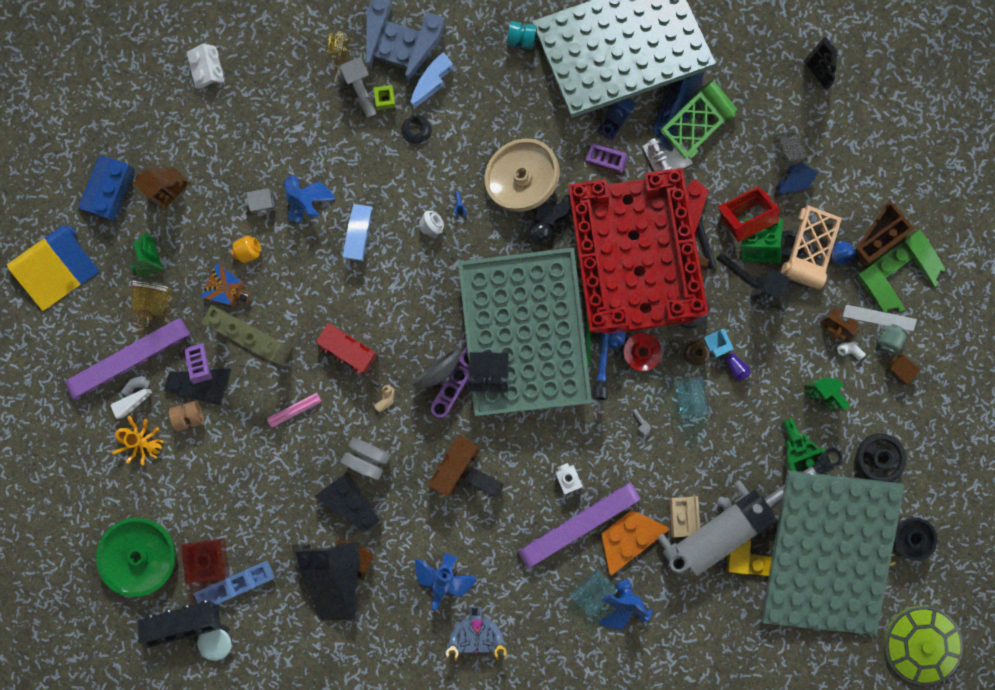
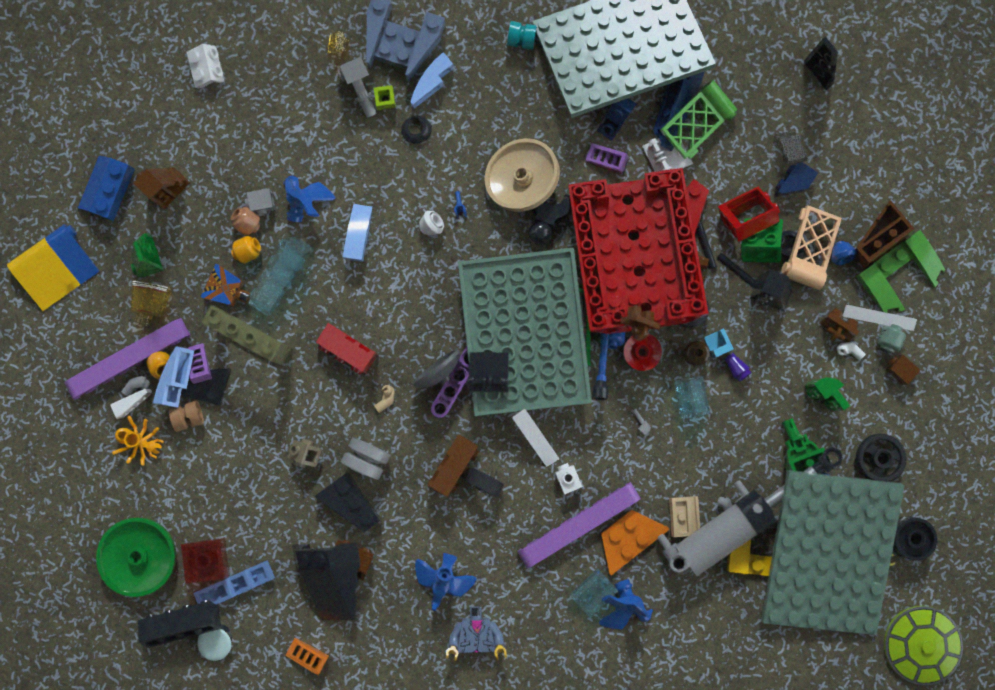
(156, 363): none -> light orange head
(174, 377): none -> light blue slope
(245, 221): none -> nougat head
(279, 274): none -> clear light blue wedge
(294, 410): bright pink axle -> none
(303, 662): none -> orange slope
(304, 453): none -> dark tan brick
(535, 437): none -> white sticker
(640, 322): none -> reddish brown hips

